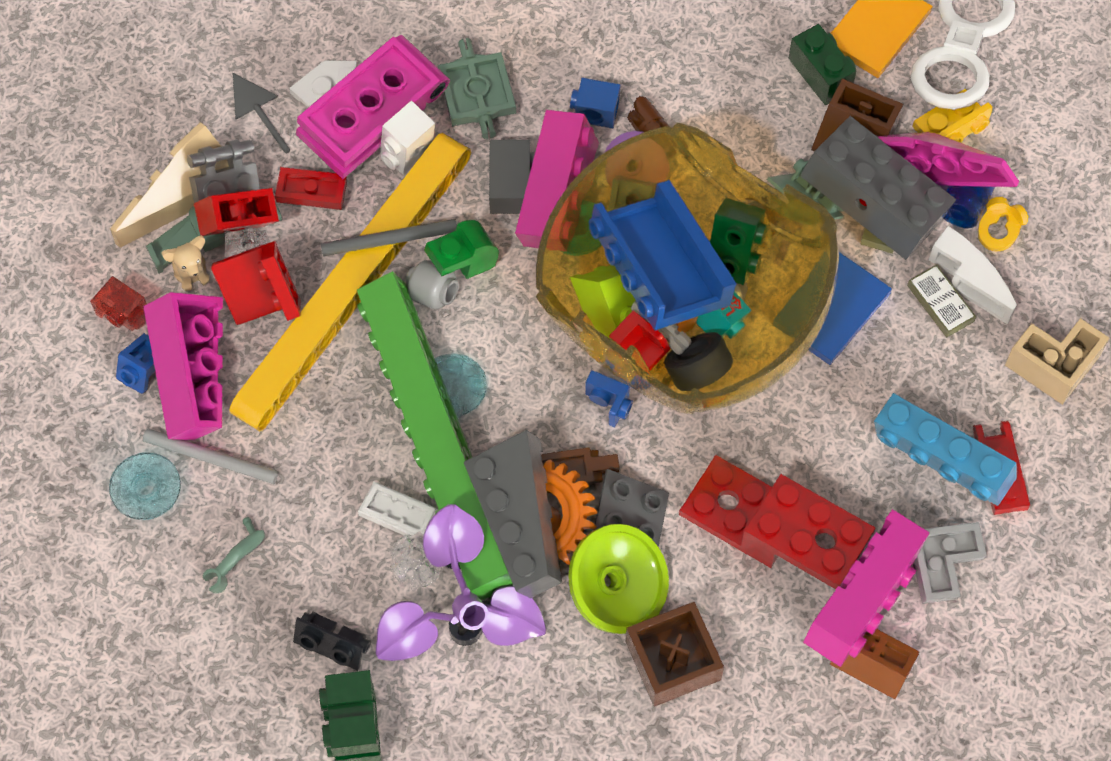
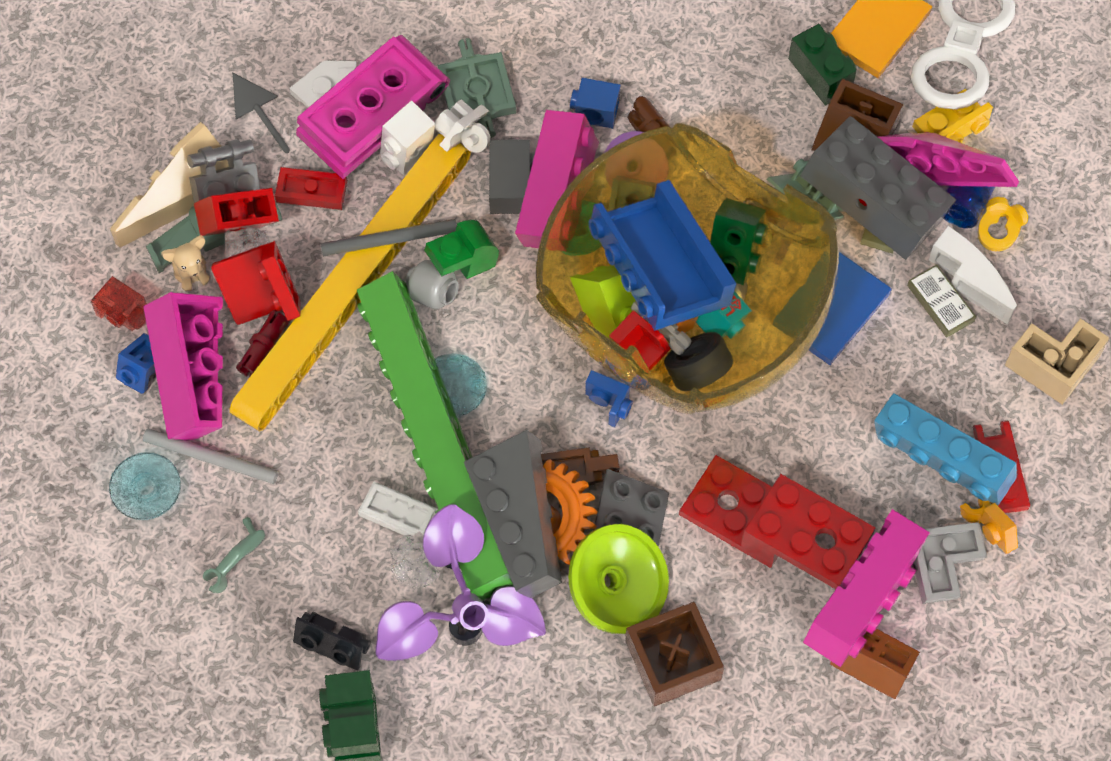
(262, 343): none -> dark red pin
(460, 126): none -> white hips
(997, 525): none -> light orange plate

